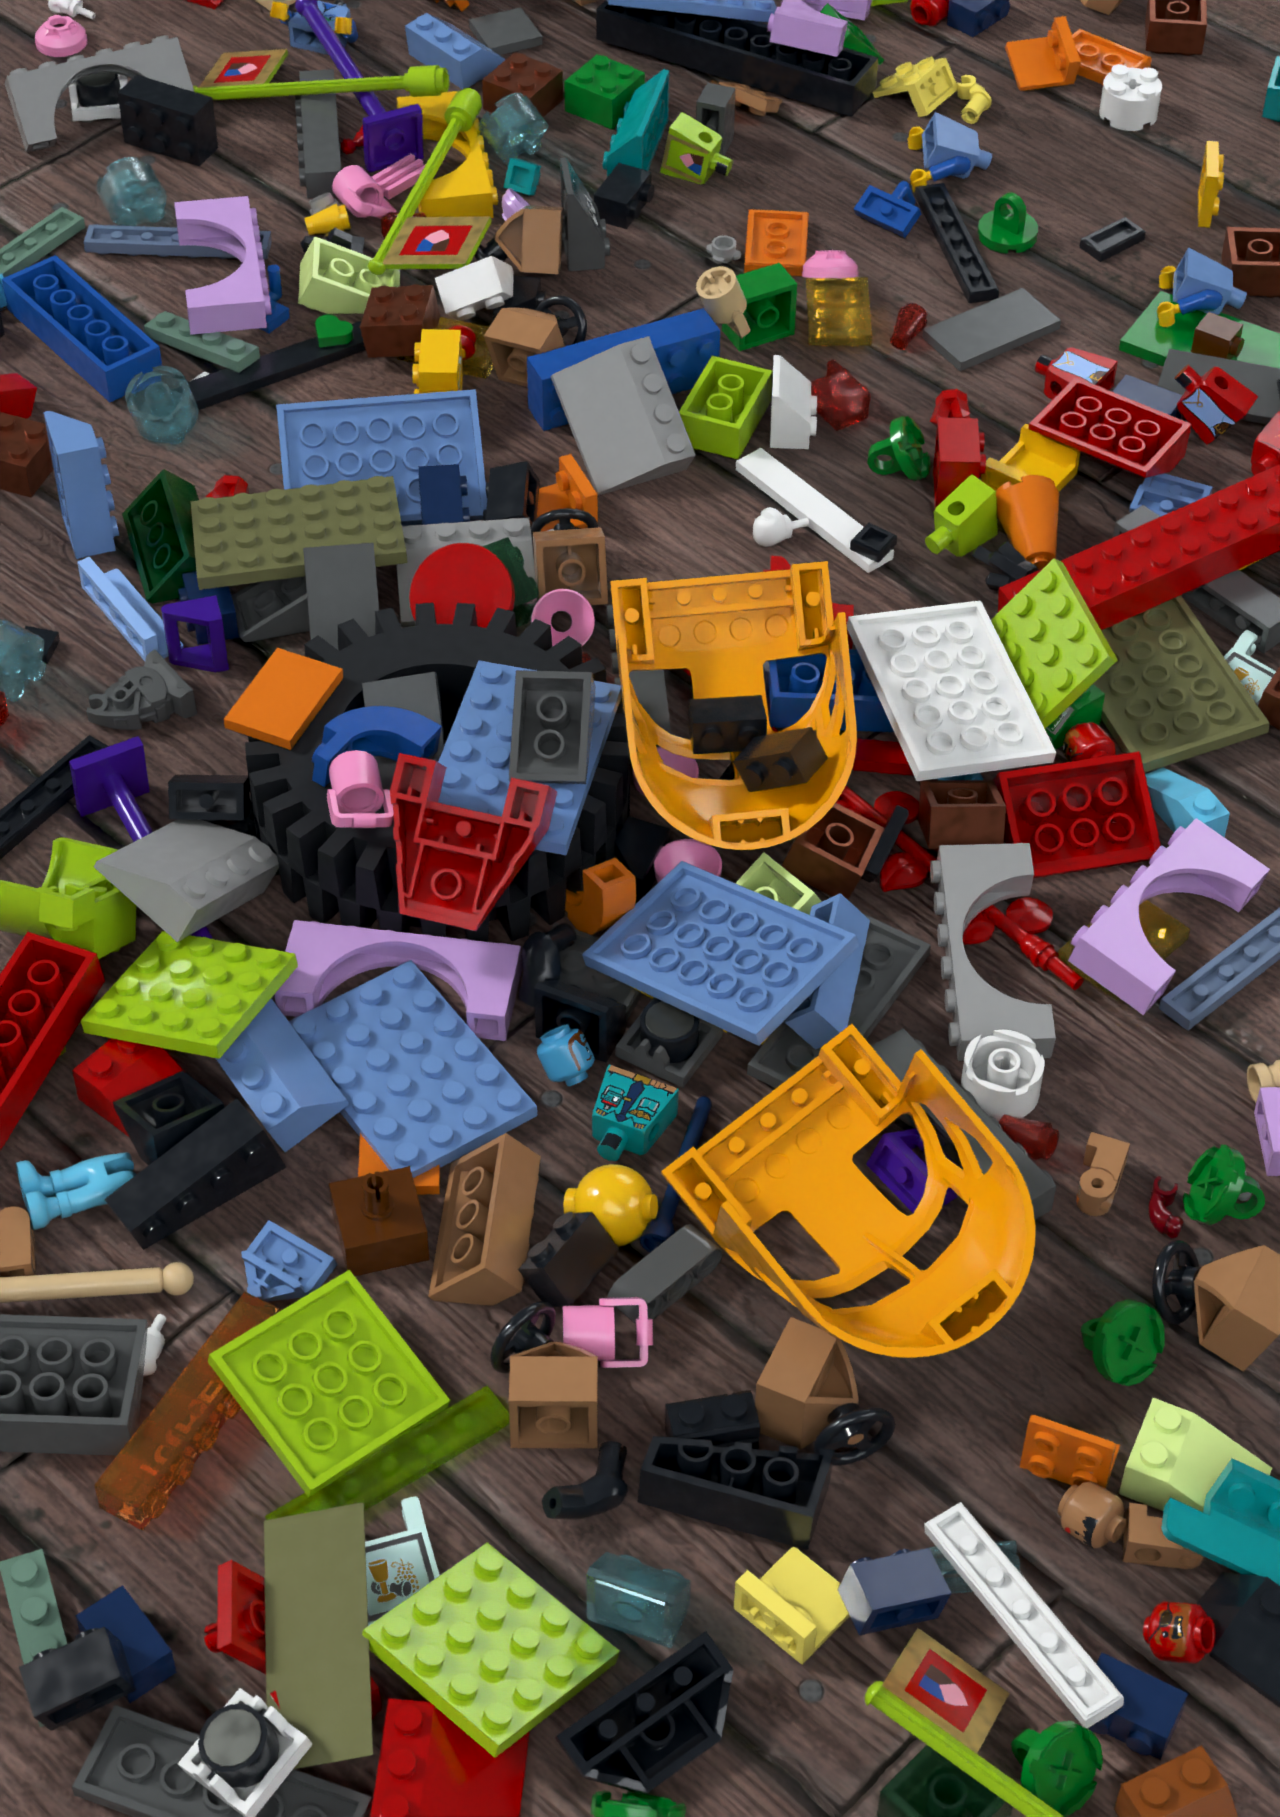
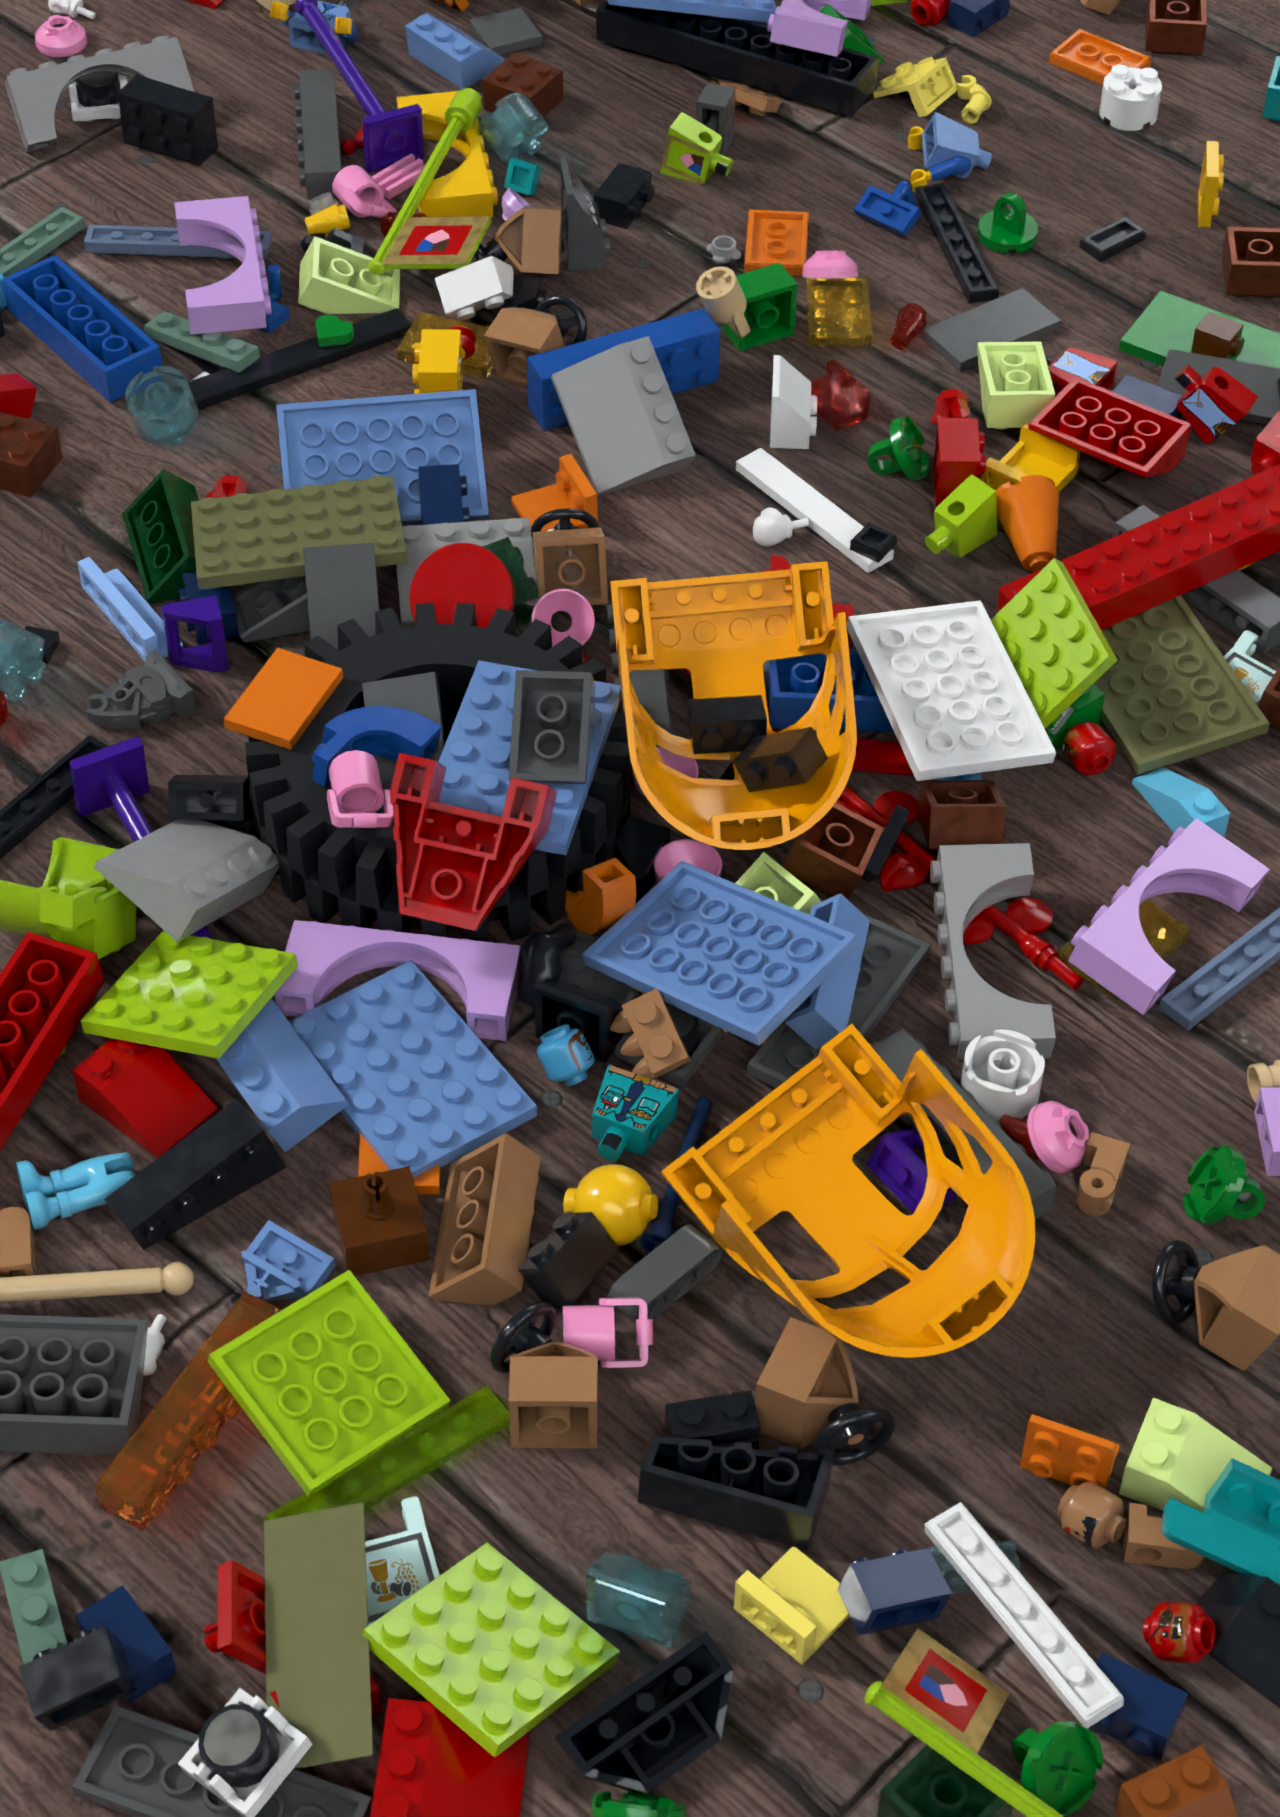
(82, 484): medium blue slope -> none
(132, 192): clear light blue brick -> none
(165, 1113): black slope -> none
(250, 72): lime flag -> none
(396, 319): copper brick -> none
(512, 493): black brick -> none
(595, 1495): black arm -> none
(601, 90): green brick -> none
(641, 126): teal slope -> none
(653, 1035): none -> medium nougat plate
(726, 406): lime brick -> none
(1005, 566): black rock -> none
(1013, 382): none -> yellowish green slope
(1045, 60): orange bracket -> none
(1057, 1135): none -> bright pink piece
(1080, 813): red slope -> none
(1125, 1341): green tile -> none
(1159, 1215): dark red arm -> none
(1168, 493): medium blue slope -> none
(1197, 285): medium blue torso -> none

